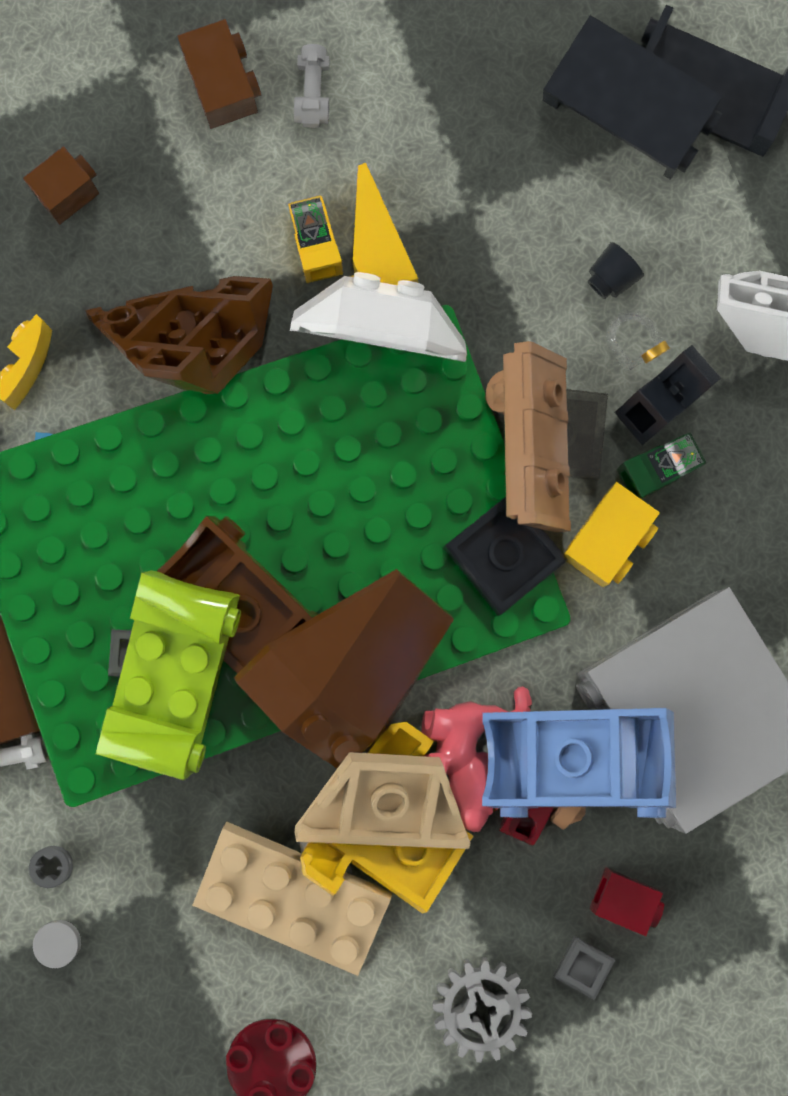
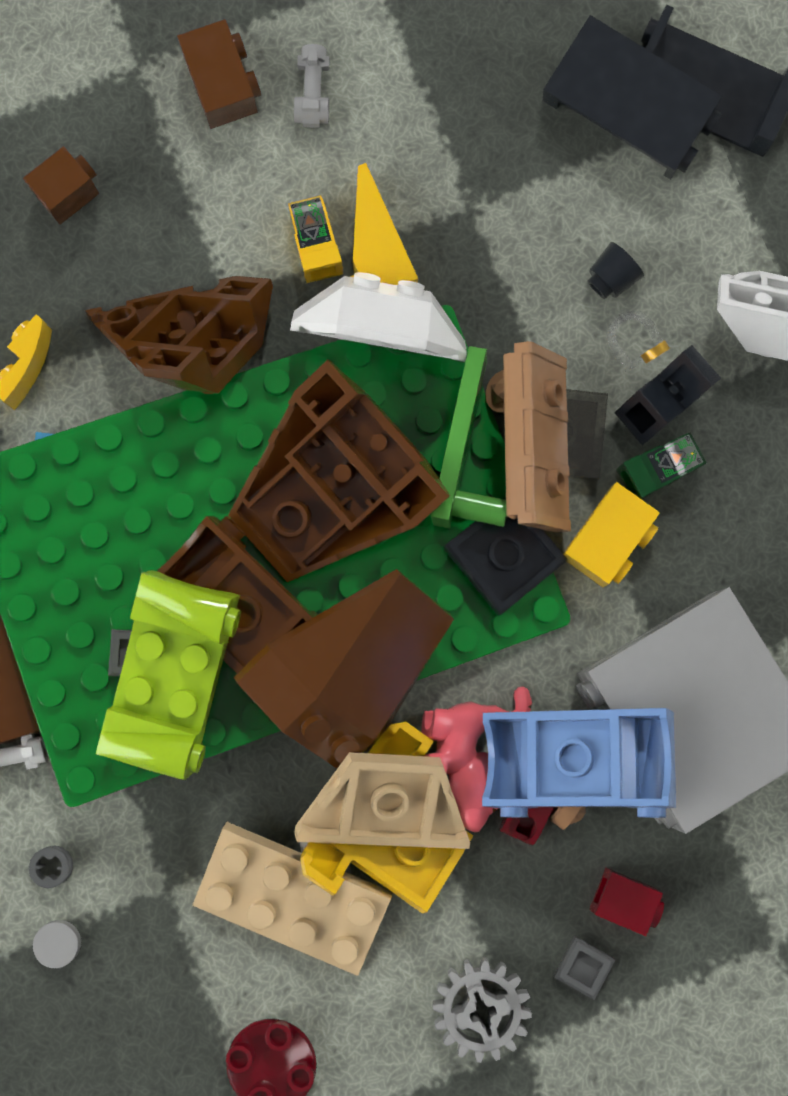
(333, 479): none -> reddish brown wedge
(461, 503): none -> bright green piece

